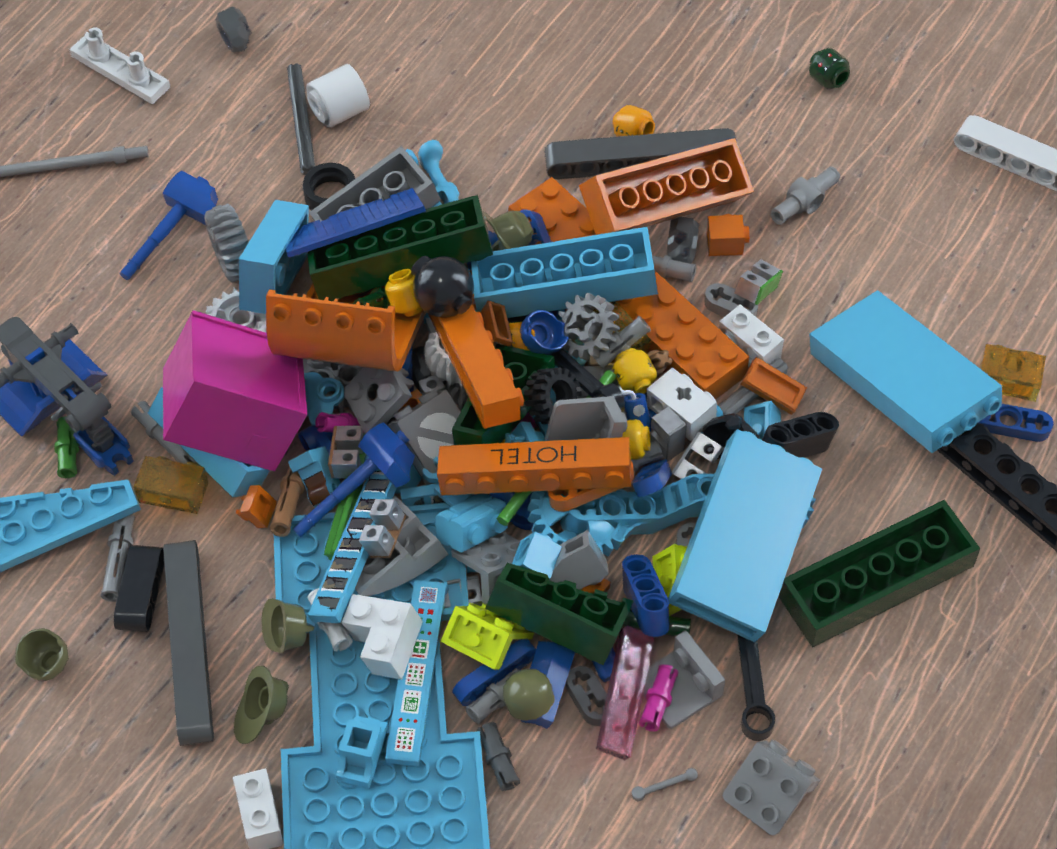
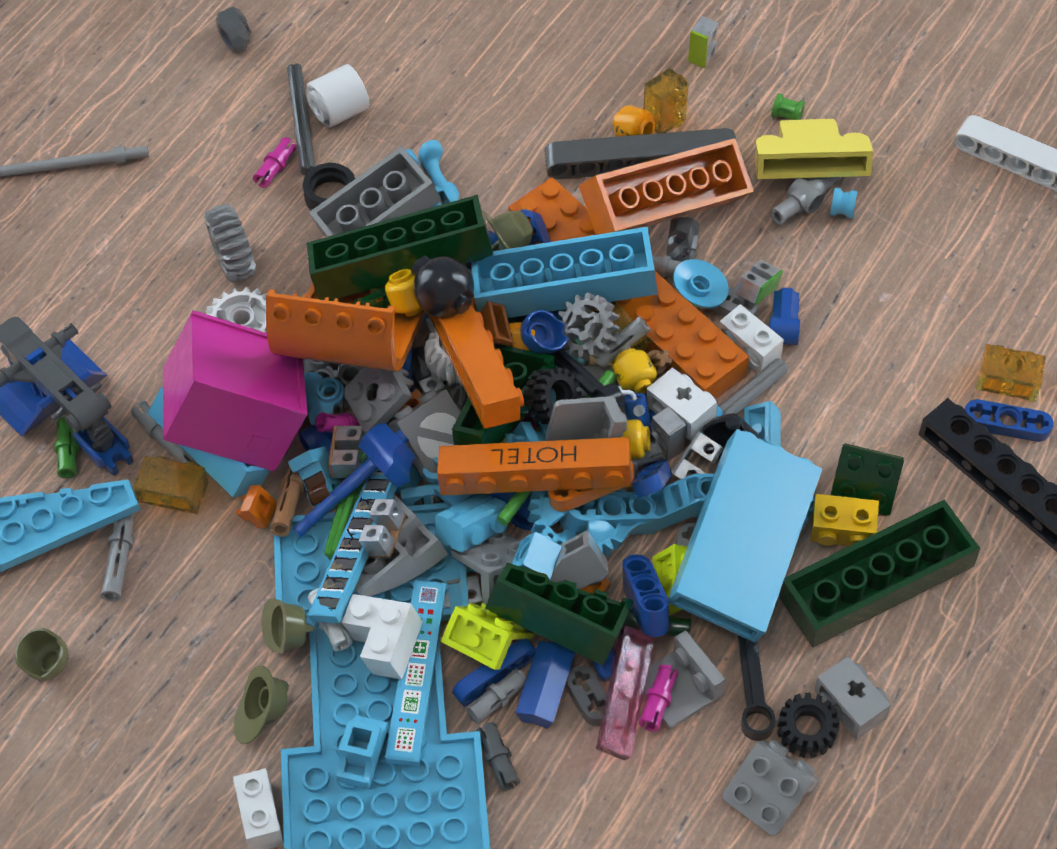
(121, 69): white plate -> none
(139, 588): black beam -> none
(185, 196): blue piece -> none
(188, 643): dark grey beam -> none
(265, 259): medium azure brick -> none
(274, 162): none -> dark pink pin
(355, 221): blue piece -> none
(528, 694): olive hair -> none
(639, 793): light grey hinge -> none
(666, 100): none -> clear yellow brick
(700, 283): none -> medium azure dish
(702, 43): none -> piece
(726, 235): orange brick -> none
(773, 385): orange tile -> none
(785, 315): none -> blue piece
(787, 108): none -> bright green bush
(804, 434): black beam -> none
(808, 743): none -> black tyre
(812, 151): none -> light yellow brick
(829, 68): dark green head -> none
(842, 520): none -> yellow brick
(843, 203): none -> medium azure wheel
(865, 704): none -> light grey brick
(868, 476): none -> dark green bracket
(906, 371): medium azure brick -> none

